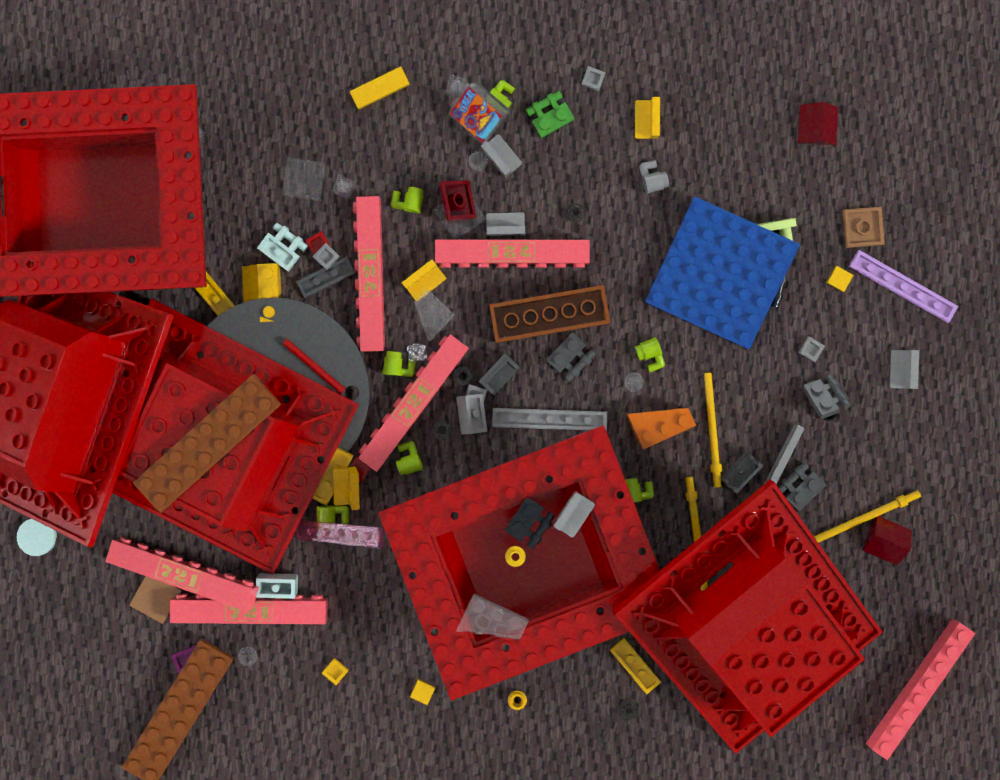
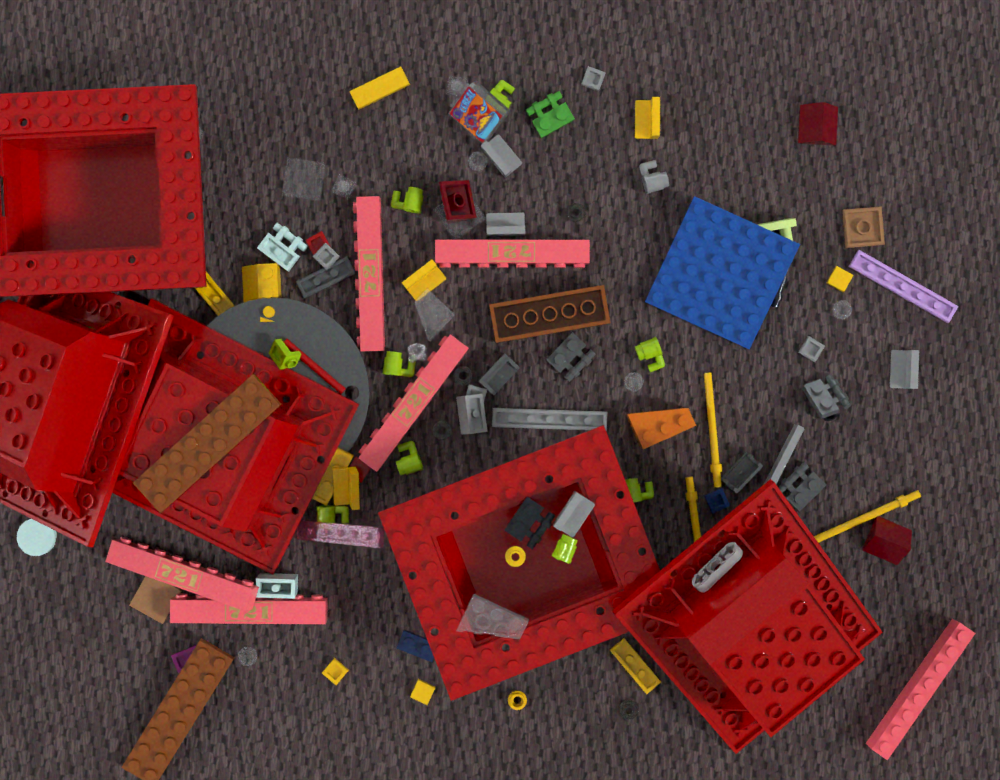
(282, 356): none -> lime bracket
(415, 645): none -> dark blue plate
(565, 549): none -> lime piece
(716, 500): none -> dark blue plate
(727, 557): none -> light grey beam
(841, 309): none -> clear plate

